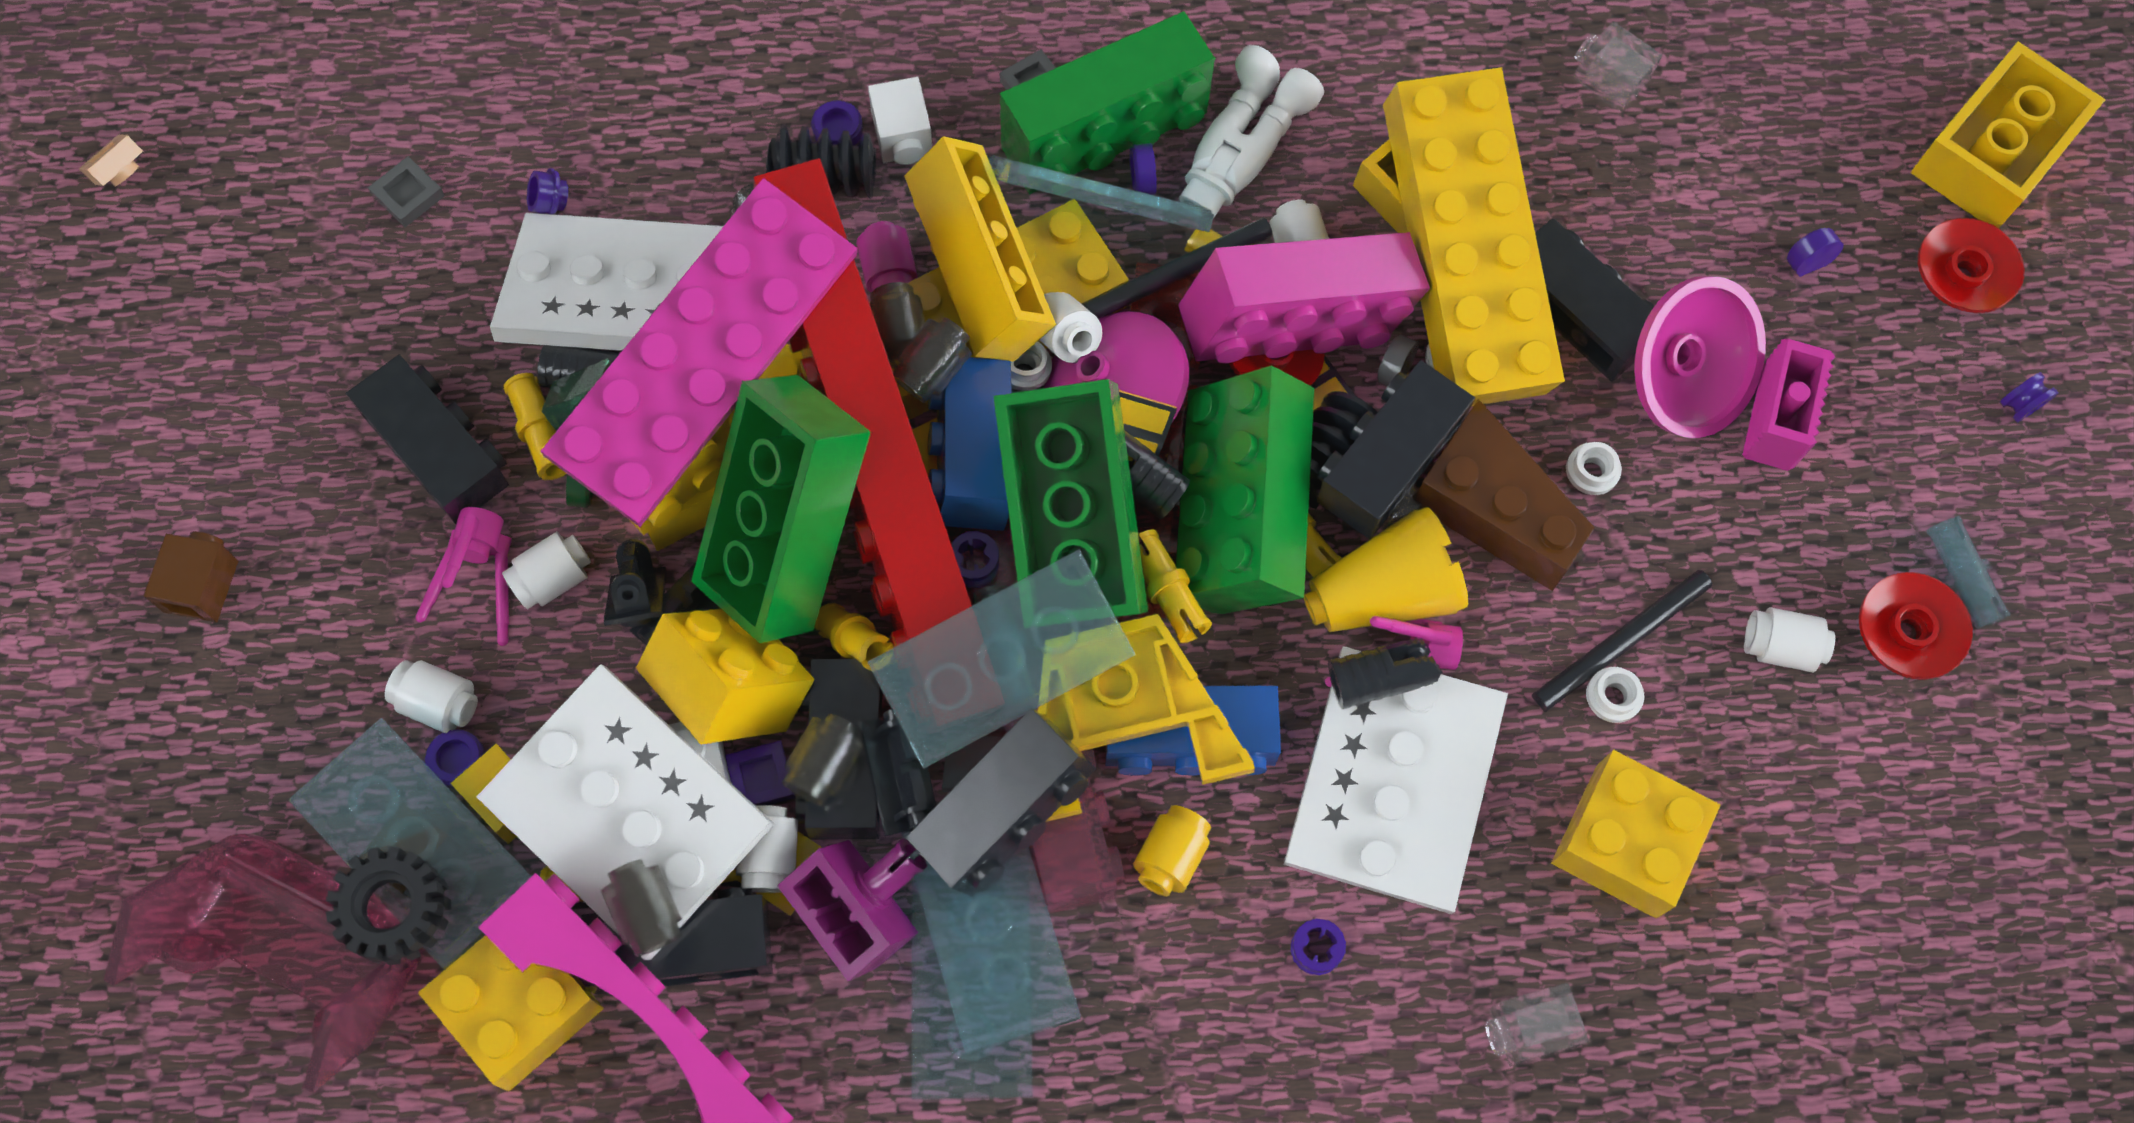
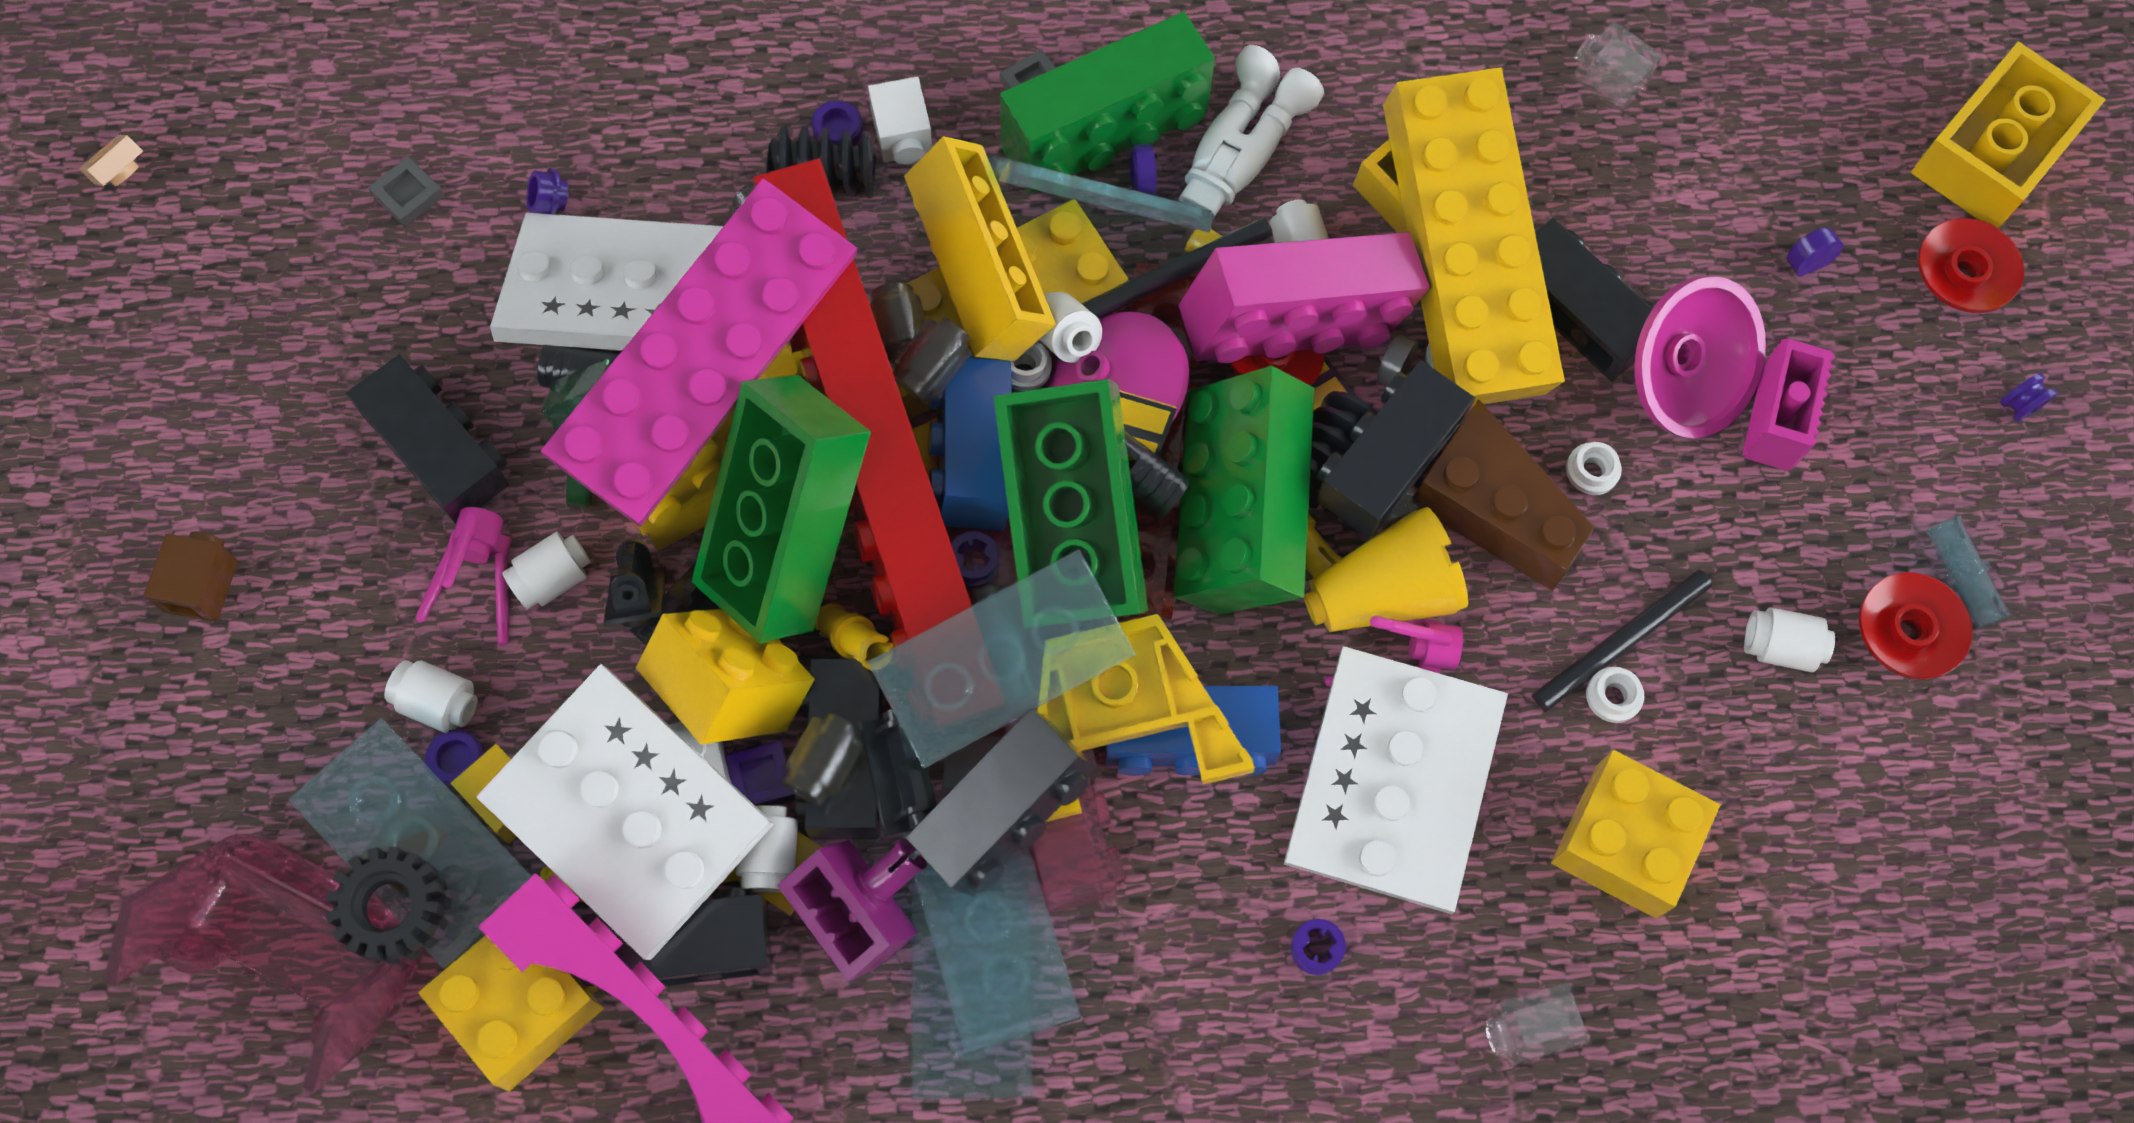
(532, 424): yellow pin -> none
(642, 907): clear smoke brick -> none
(885, 255): dark pink brick -> none
(1170, 589): yellow pin -> none
(1172, 851): yellow brick -> none
(1382, 672): black hinge -> none

